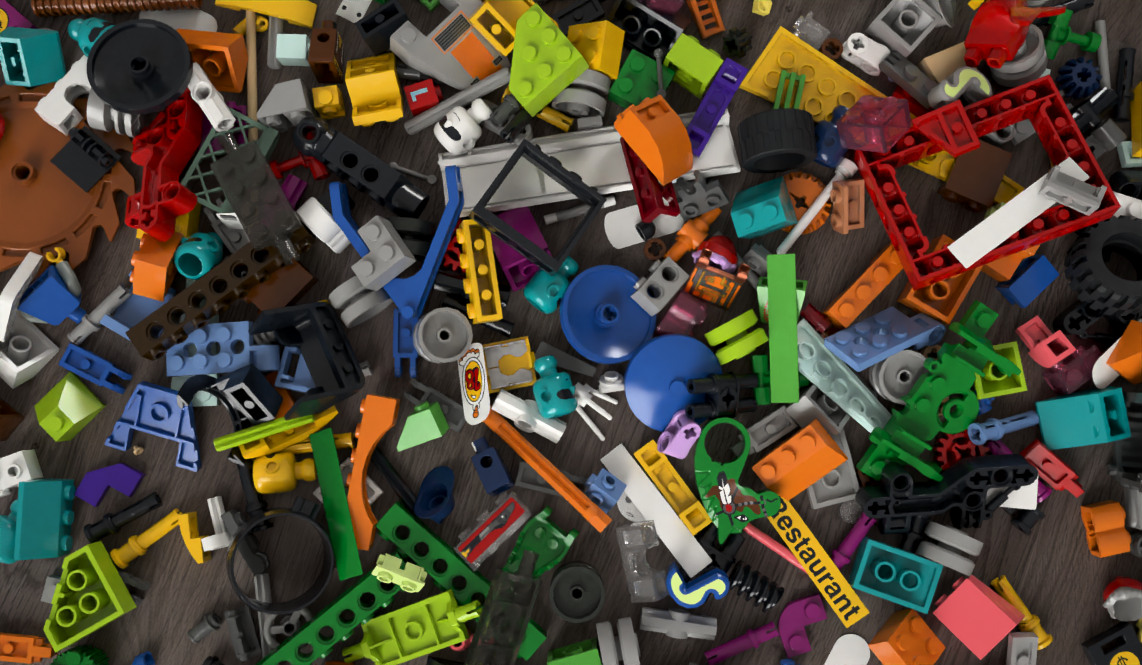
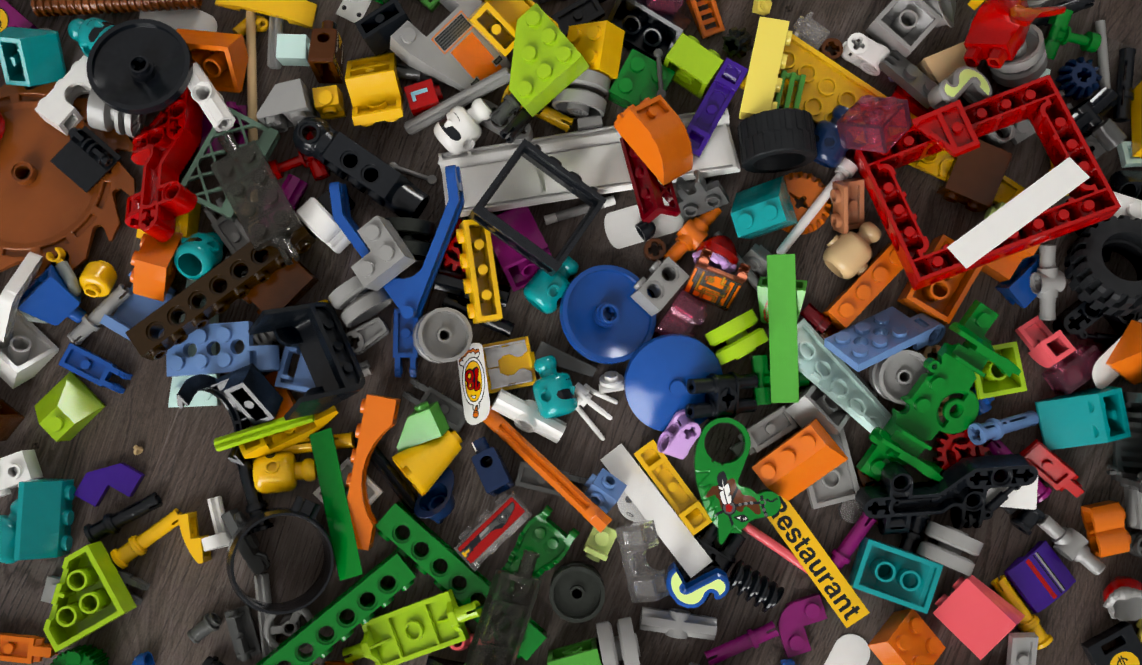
(98, 279): none -> yellow head
(156, 412): wing -> none
(230, 220): white sticker -> none
(368, 334): none -> light grey piece
(409, 579): yellowish green hinge -> none
(427, 461): none -> yellow cone
(599, 544): none -> yellowish green bracket
(765, 66): none -> light yellow brick
(851, 251): none -> tan piece
(1040, 576): none -> dark purple slope
(1047, 282): none -> light grey pin
(1071, 544): none -> light grey pin
(1072, 192): light grey hinge -> none

